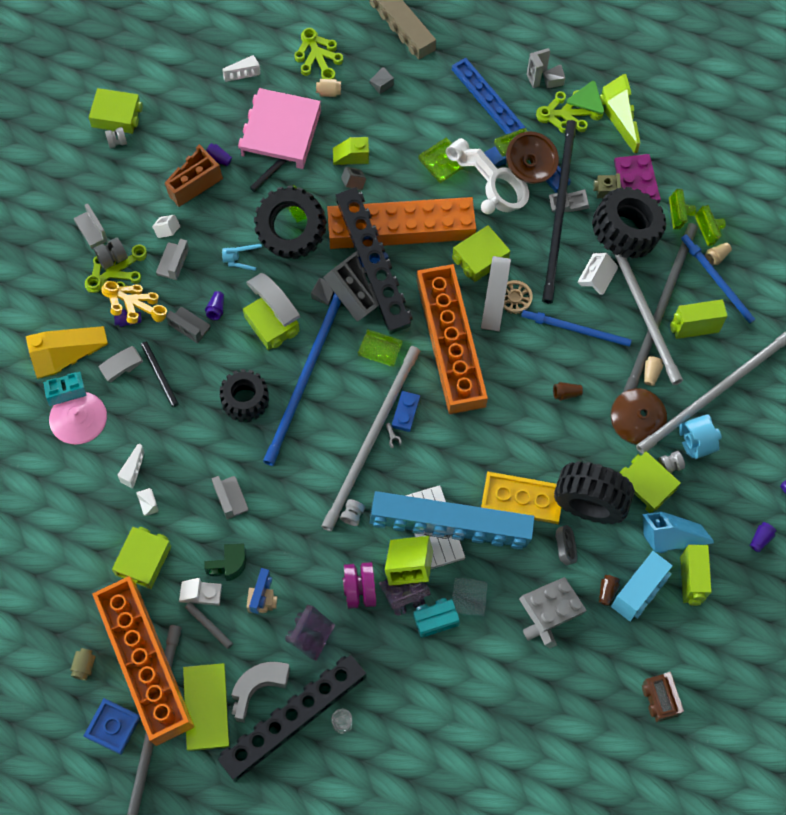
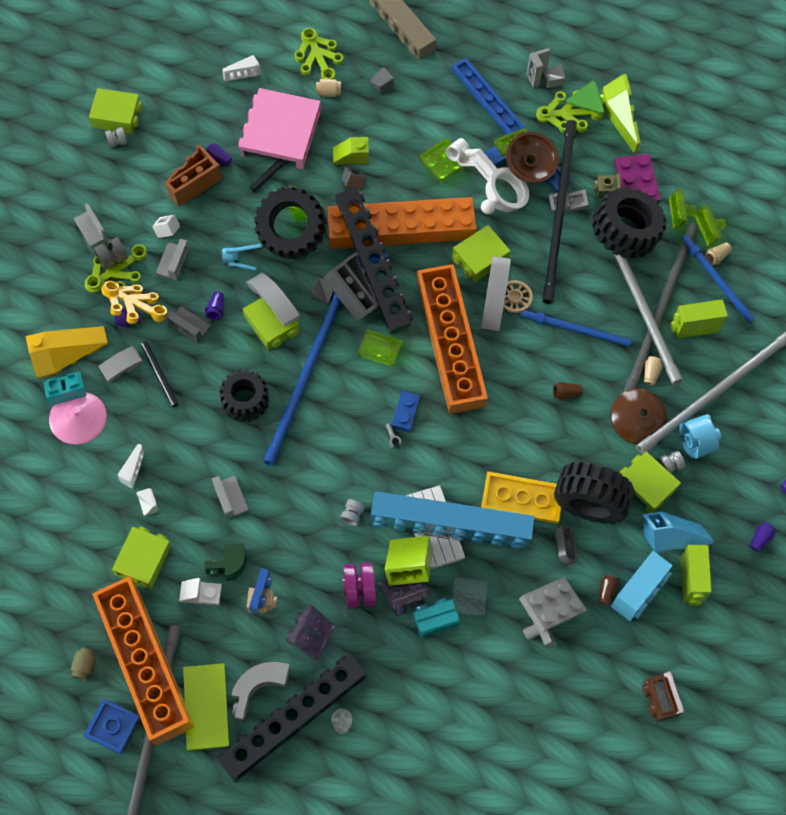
(209, 625): dark grey bar -> none
(333, 514): light grey piece -> none
(598, 272): white panel -> none

